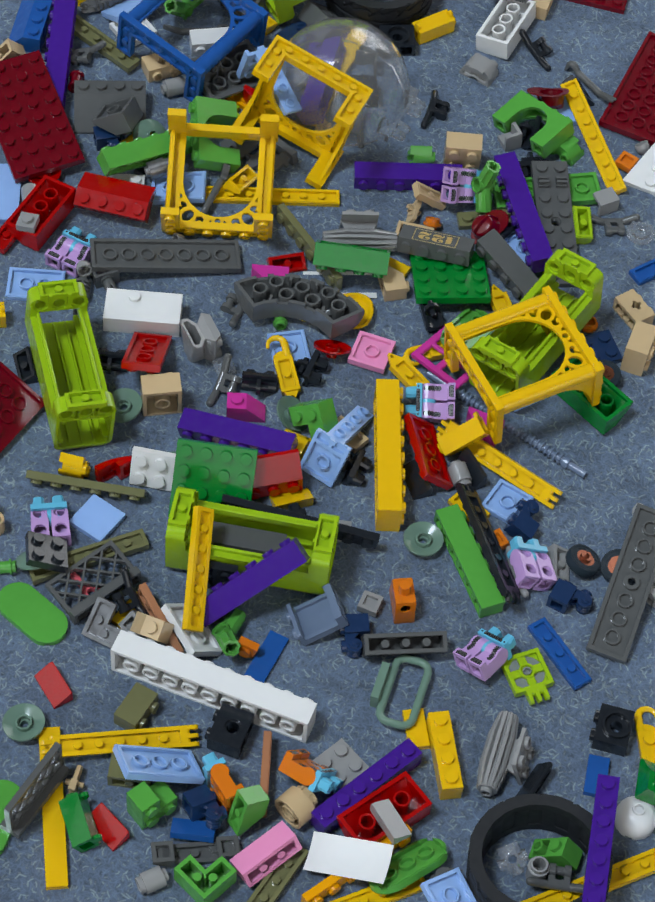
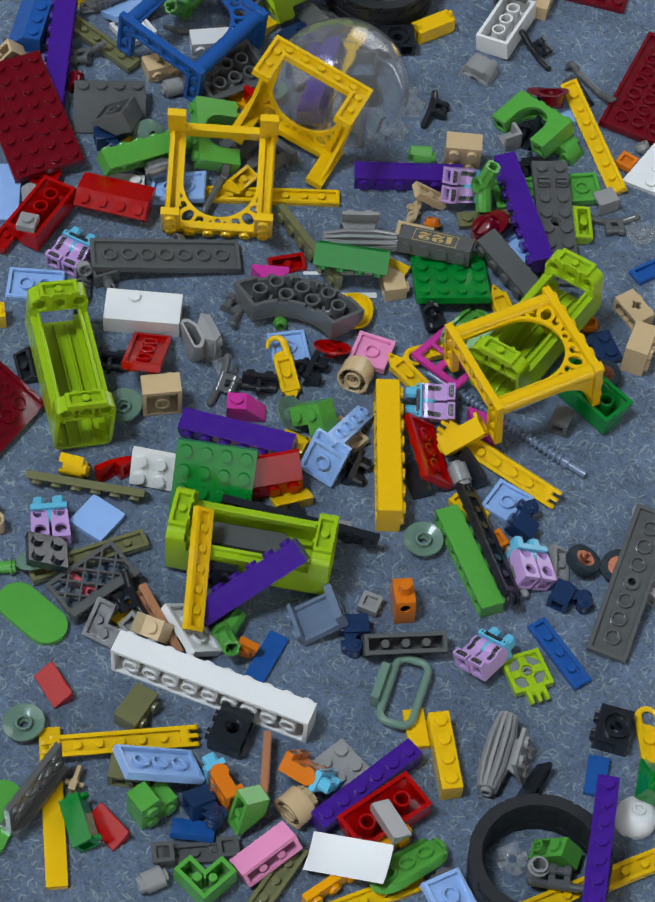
(282, 90): light blue bracket -> none
(356, 373): none -> tan piece
(561, 420): none -> dark grey brick

